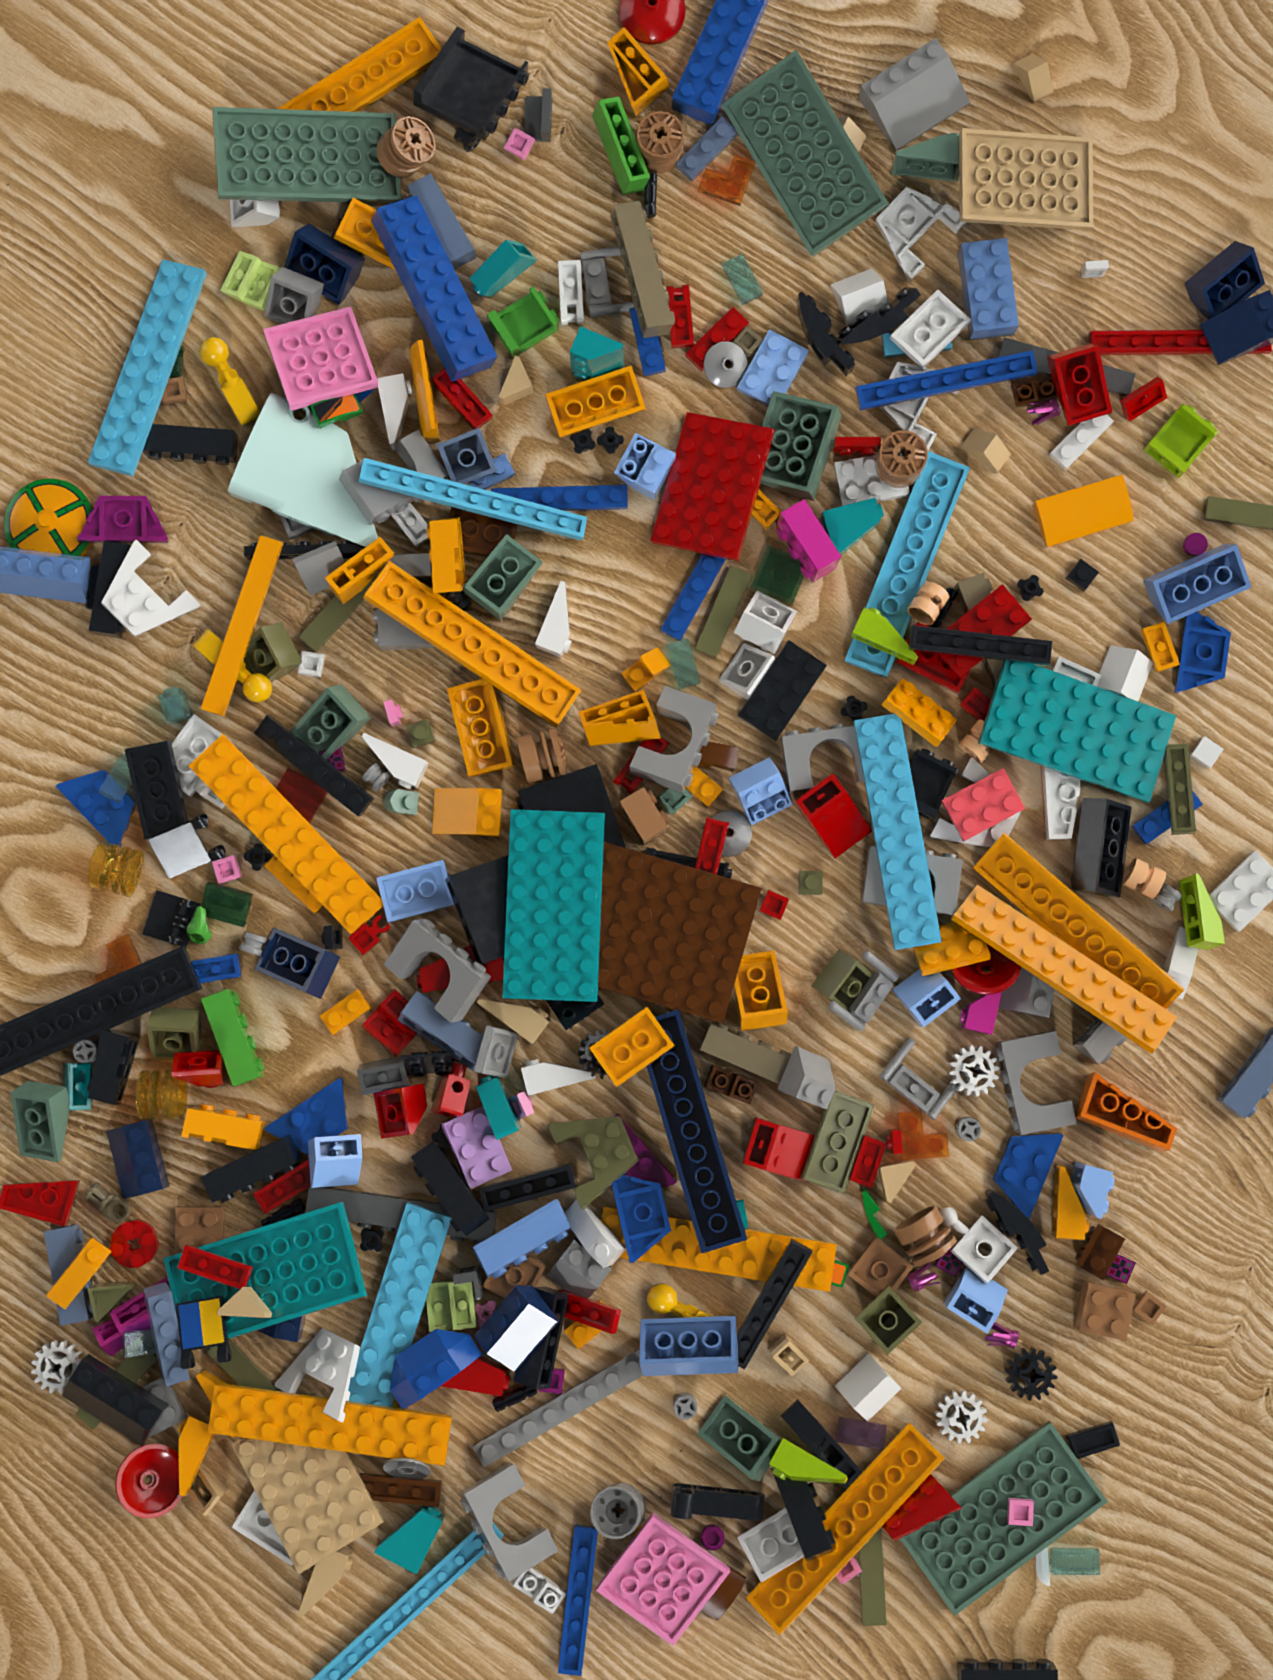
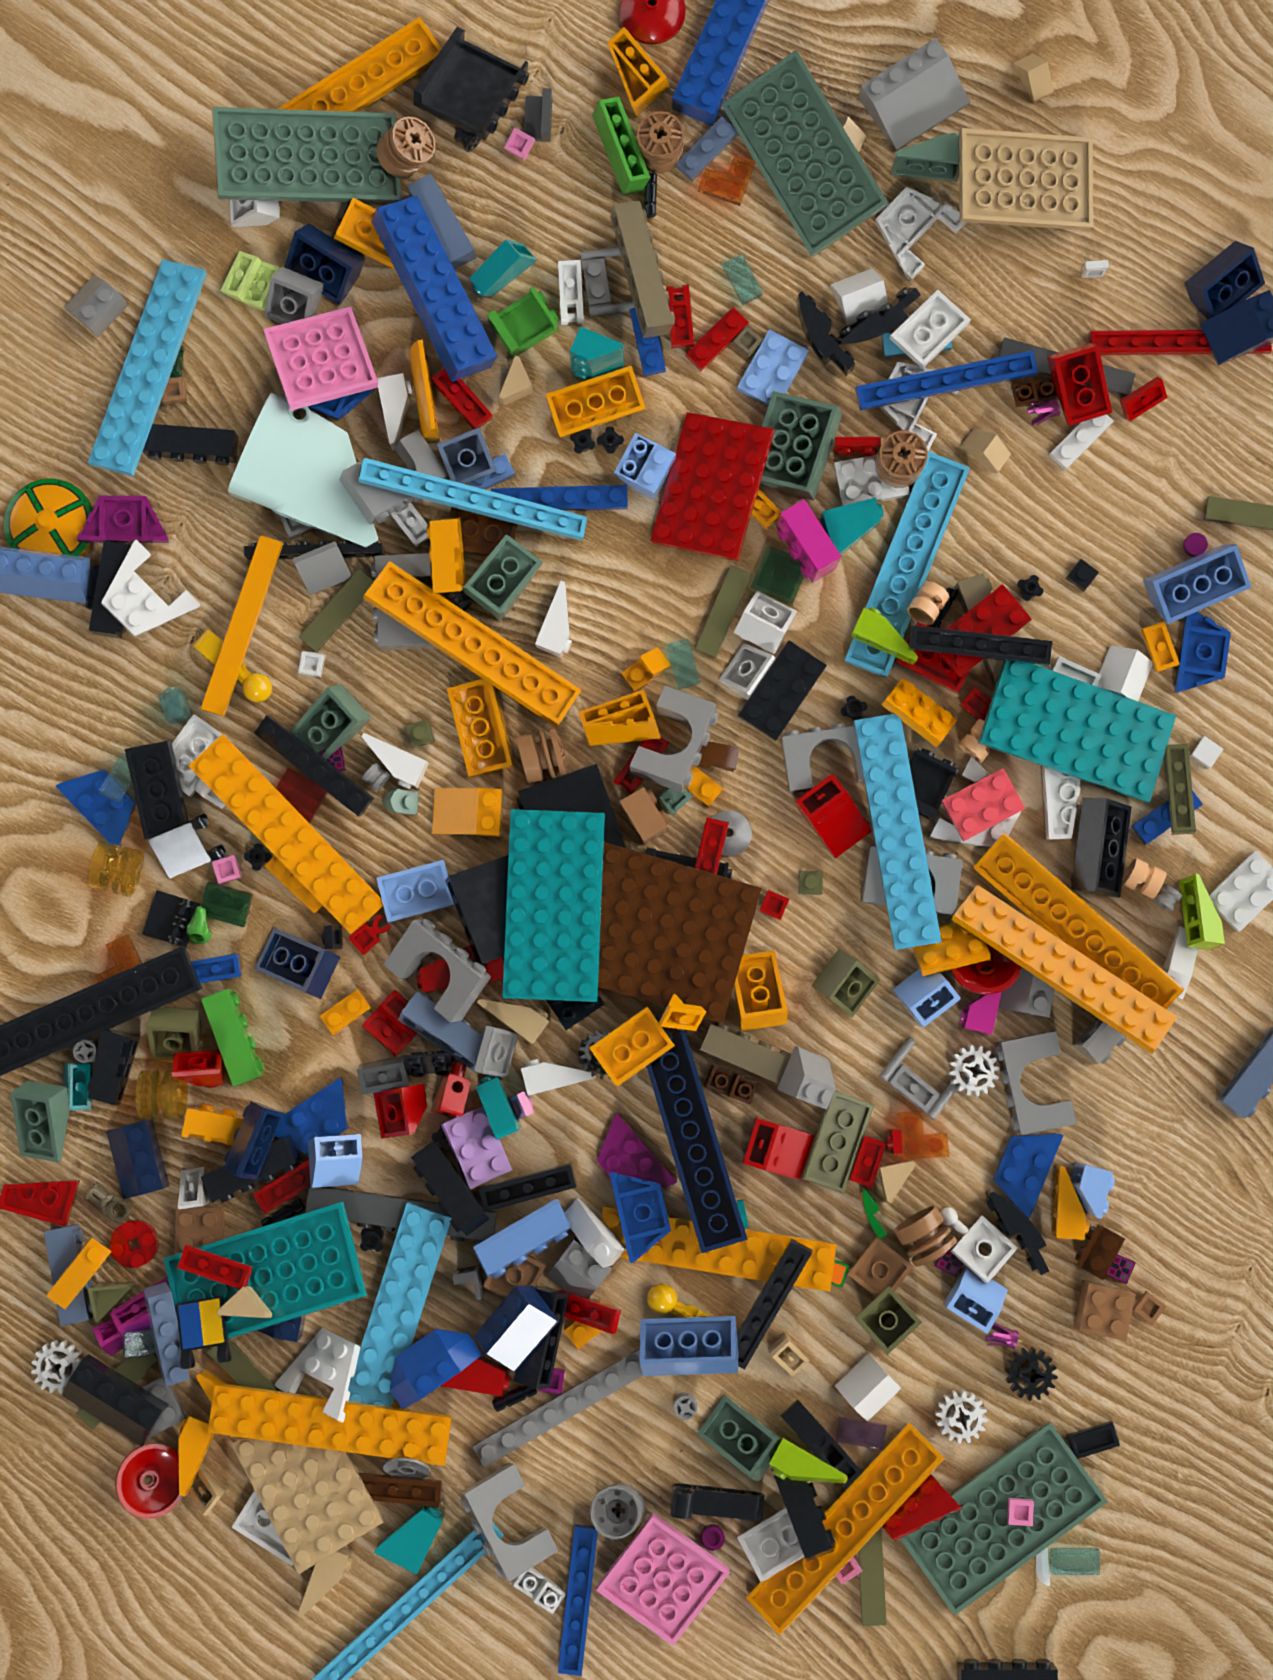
(96, 305): none -> light grey slope
(192, 1190): none -> white slope
(215, 354): yellow beam -> none
(252, 943): light grey wheel -> none
(252, 1141): none -> dark blue slope
(272, 652): olive slope -> none
(336, 409): slope -> none
(359, 570): light orange slope -> none
(393, 712): bright pink plate -> none
(450, 1306): yellowish green slope -> none
(481, 1309): bright pink plate -> none
(606, 1148): olive wing -> none
(681, 1015): none -> light orange slope
(692, 596): blue plate -> none
(715, 364): light grey dish -> none
(725, 1594): reddish brown slope -> none
(760, 791): light blue slope -> none
(870, 996): light grey plate -> none
(919, 1282): flat silver piece -> none
(972, 1129): light grey wheel -> none
(988, 288): medium blue brick -> none
(1083, 511): light orange slope -> none
(1117, 1113): orange wedge -> none
(1181, 440): lime panel -> none

